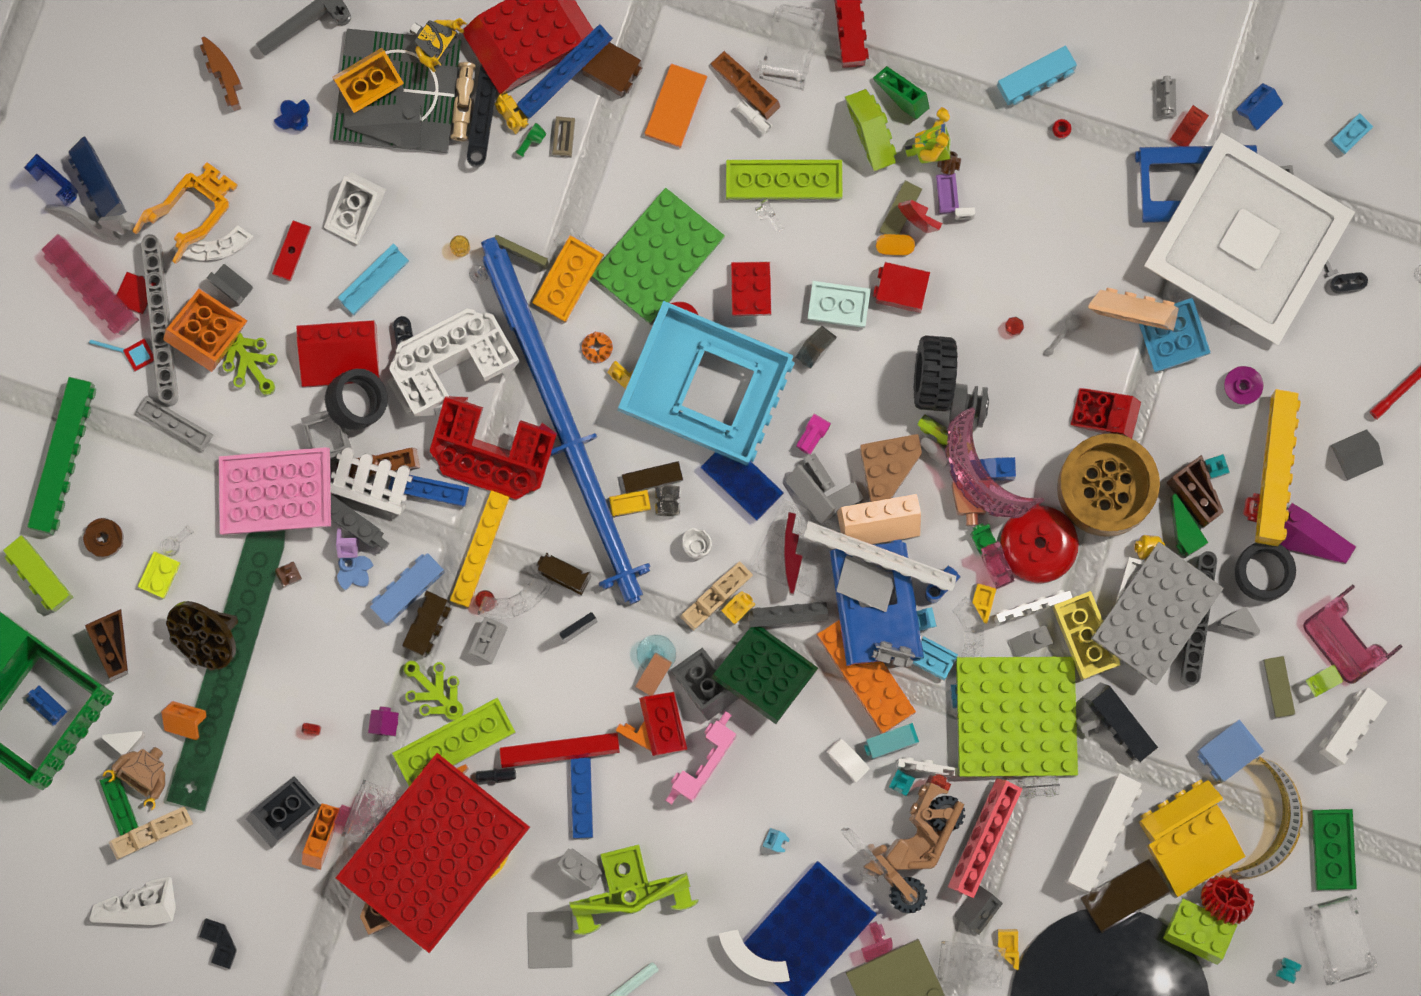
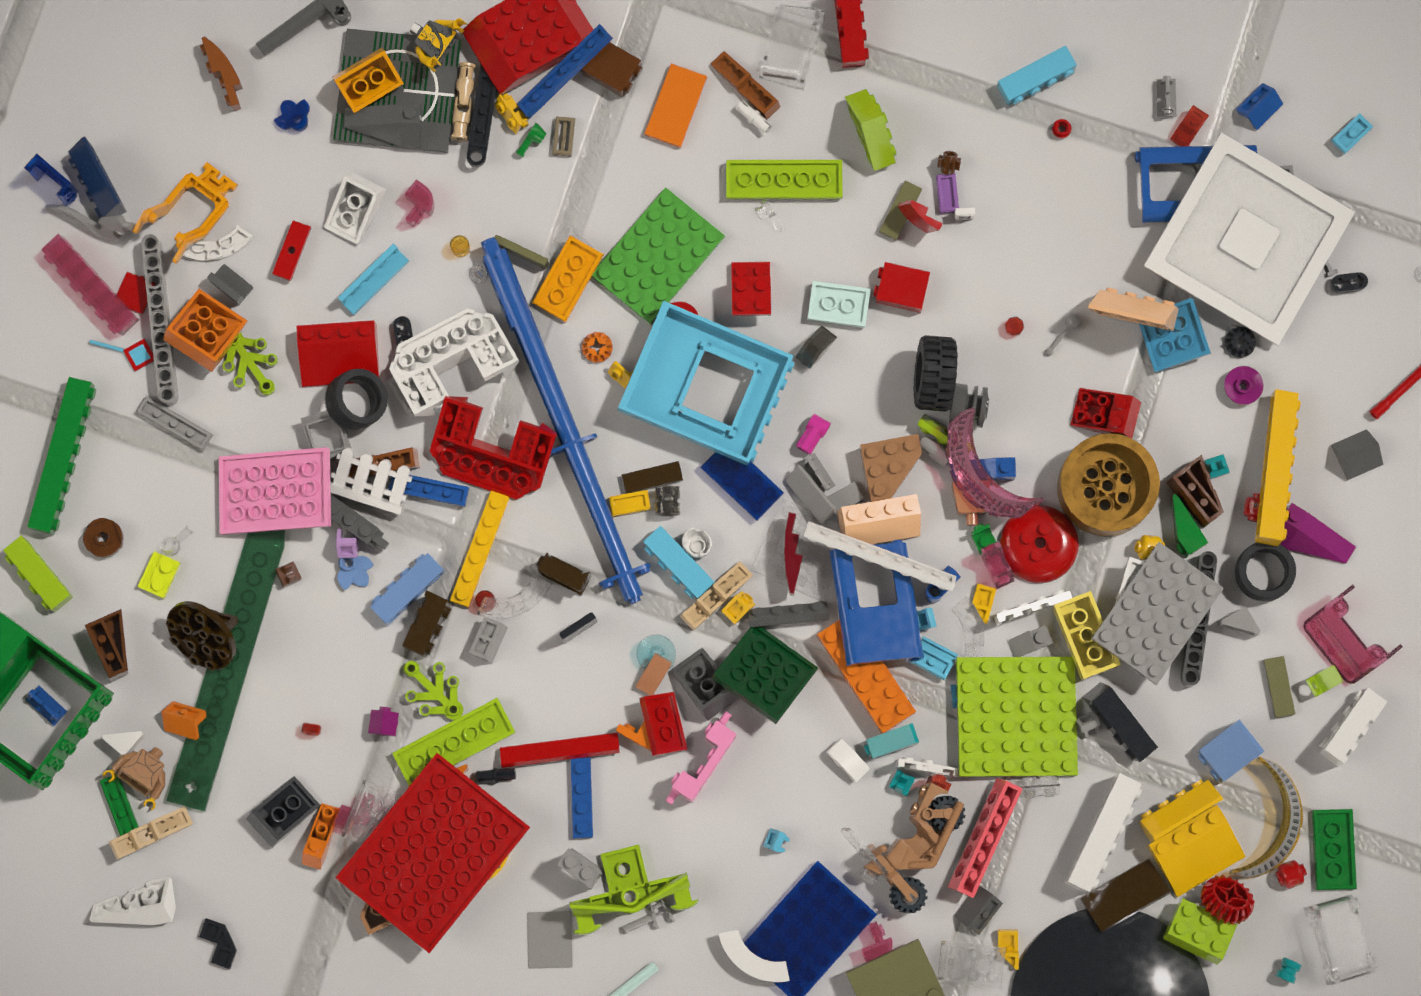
(423, 201): none -> clear pink brick
(648, 918): none -> light grey piece
(678, 562): none -> medium azure brick
(866, 583): light grey sticker -> none
(895, 244): light orange tile -> none
(901, 654): light grey hinge -> none
(903, 92): green slope -> none
(932, 143): torso -> none
(1232, 345): none -> black gear
(1291, 874): none -> red head

